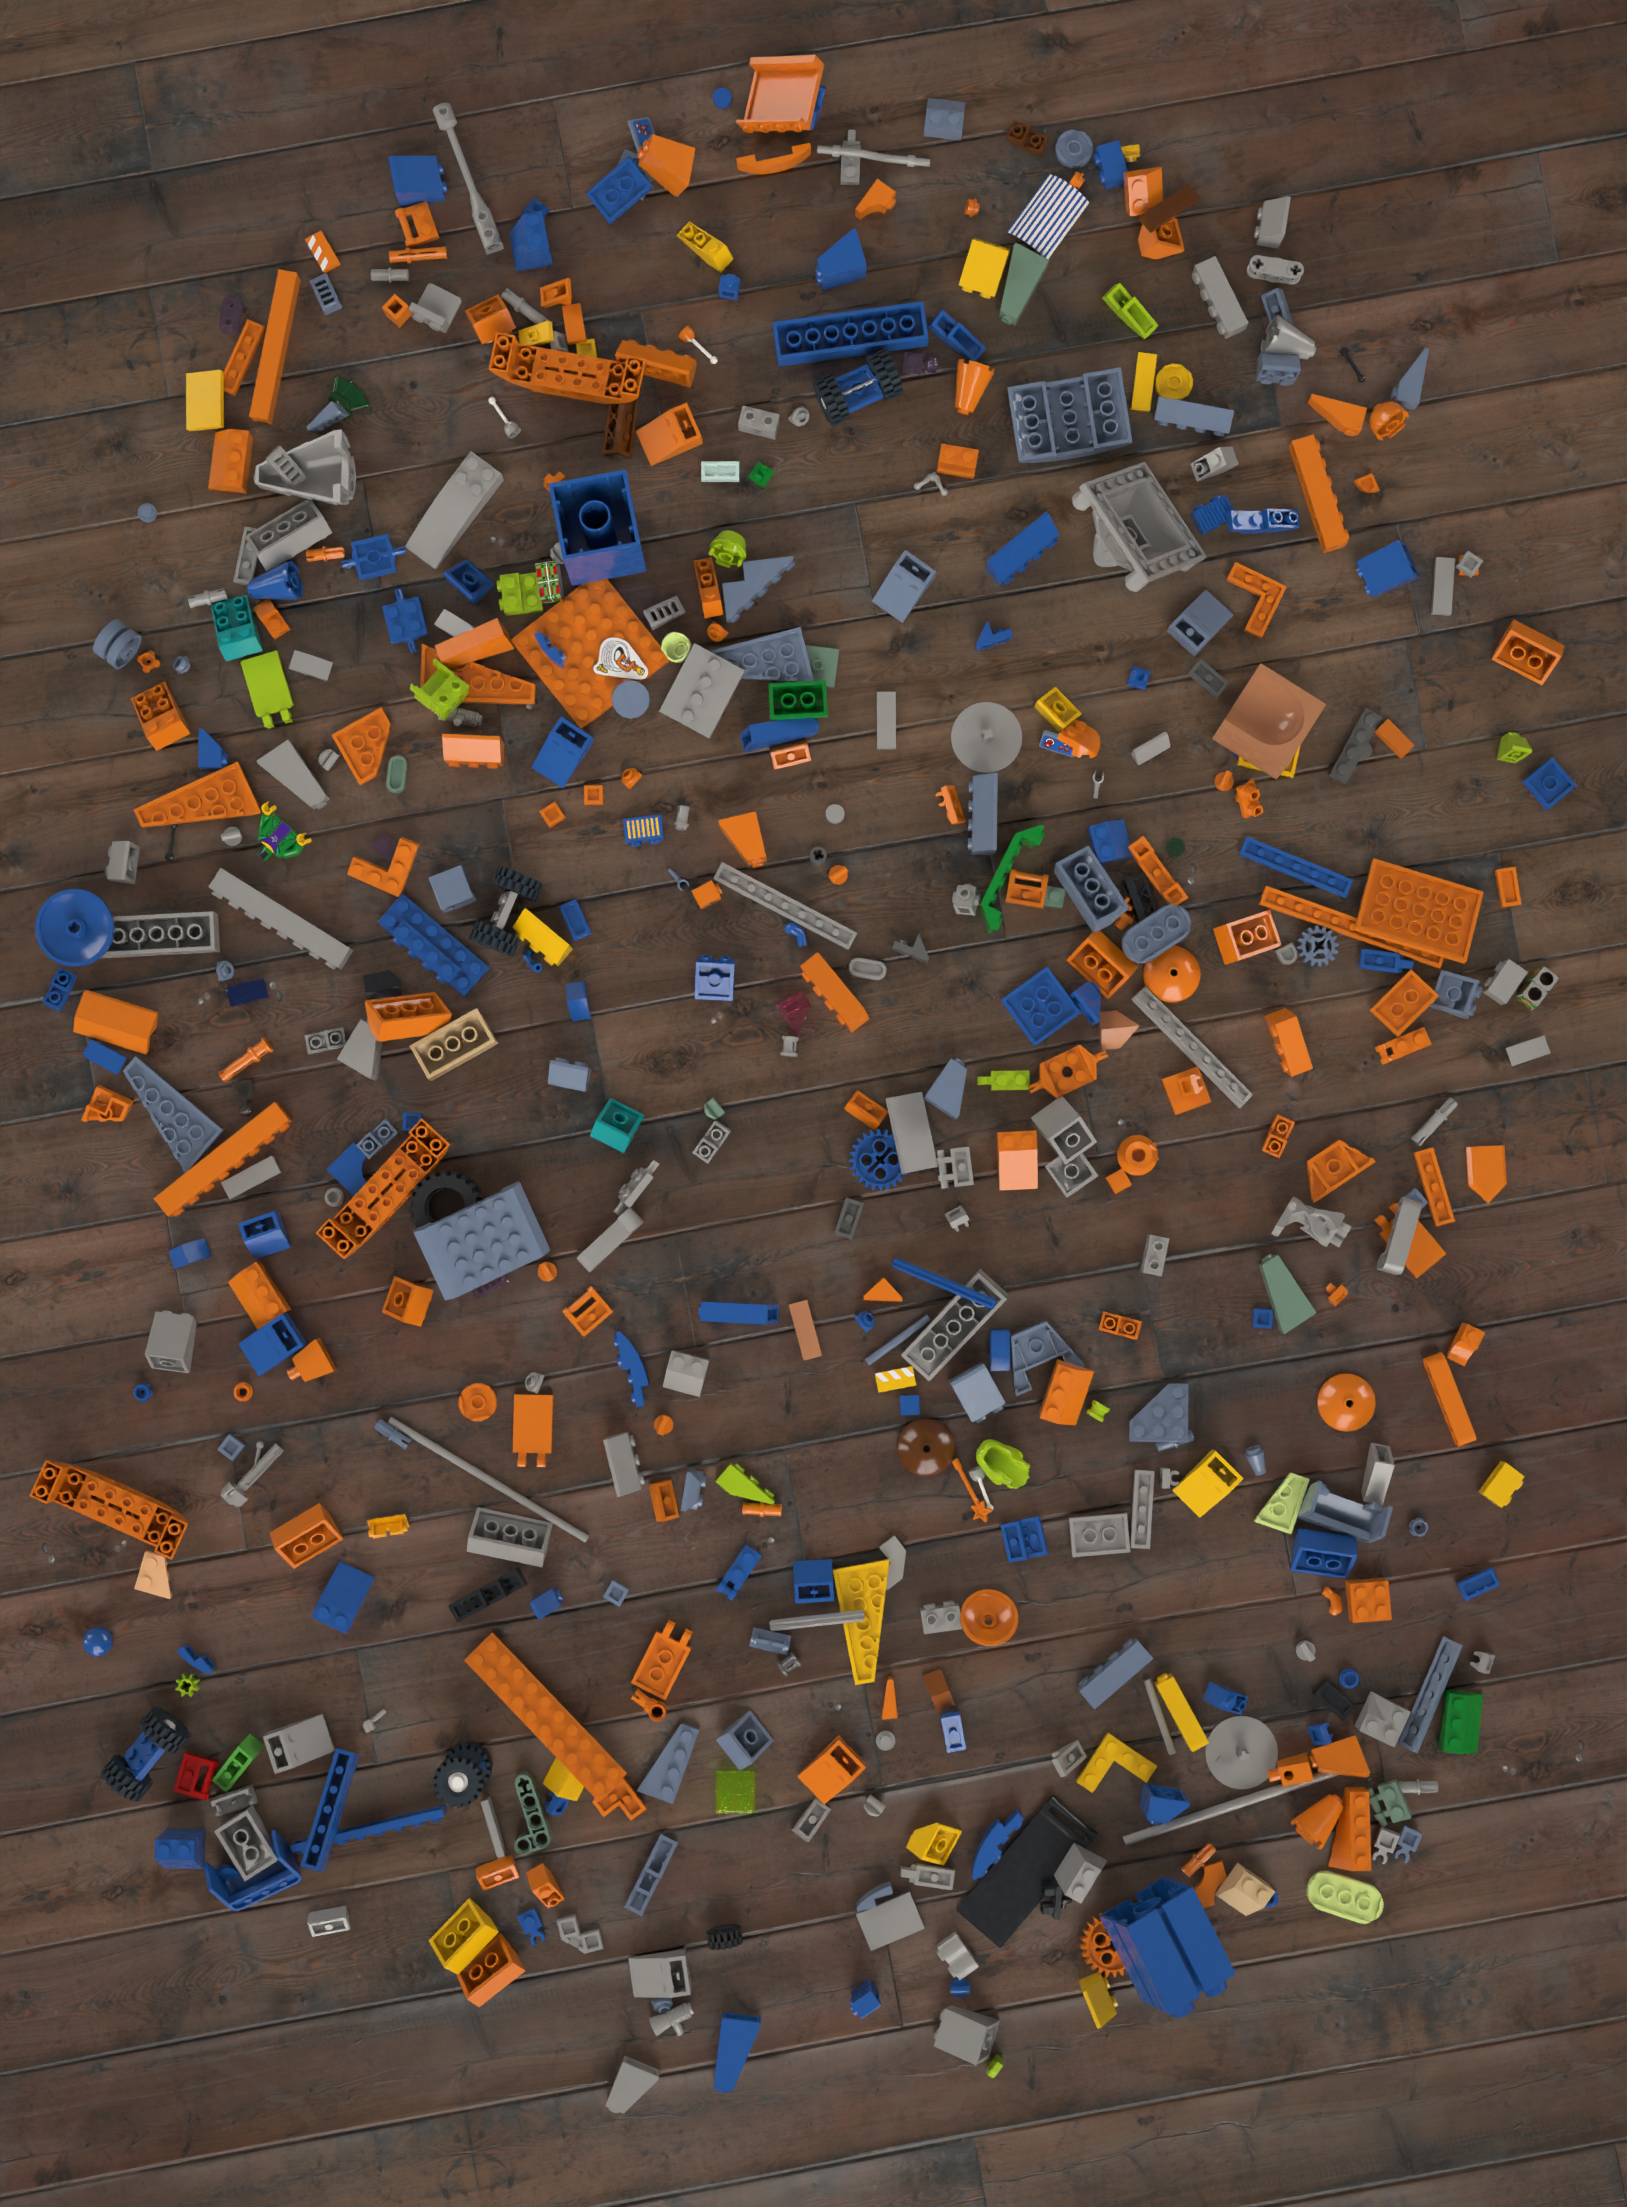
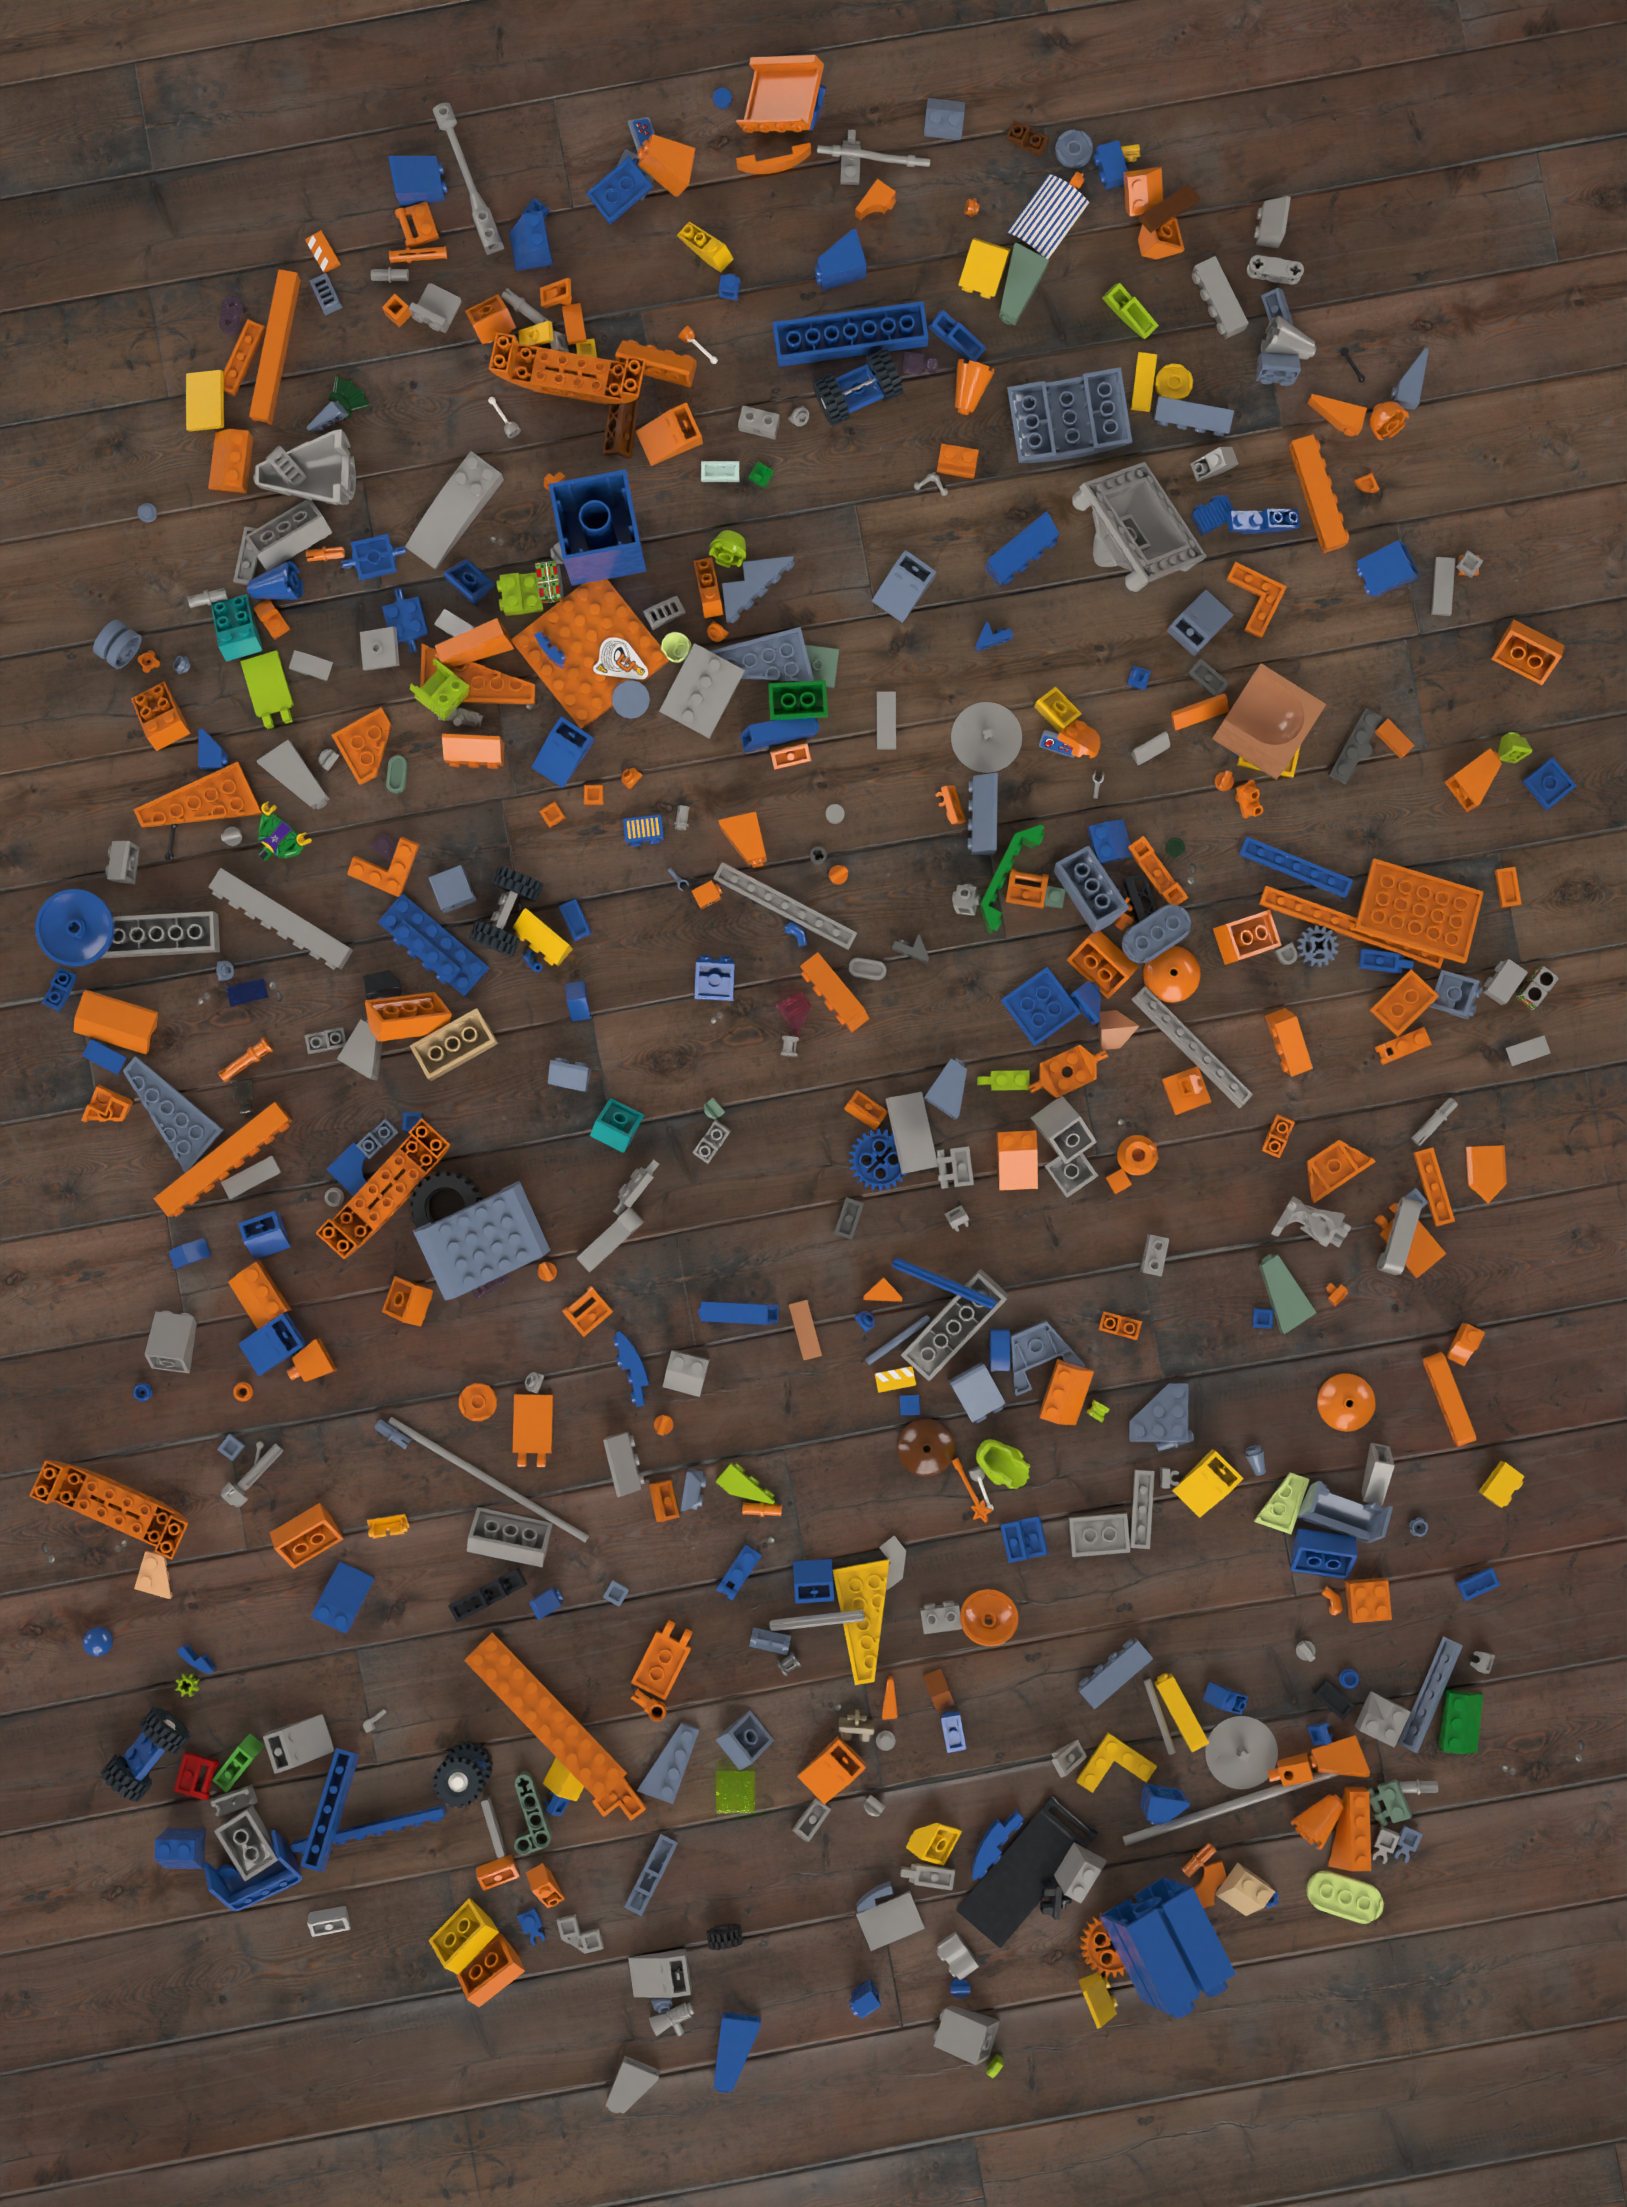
(379, 648): none -> light grey plate
(856, 1724): none -> dark tan hips
(1199, 712): none -> orange tile
(1474, 779): none -> orange slope

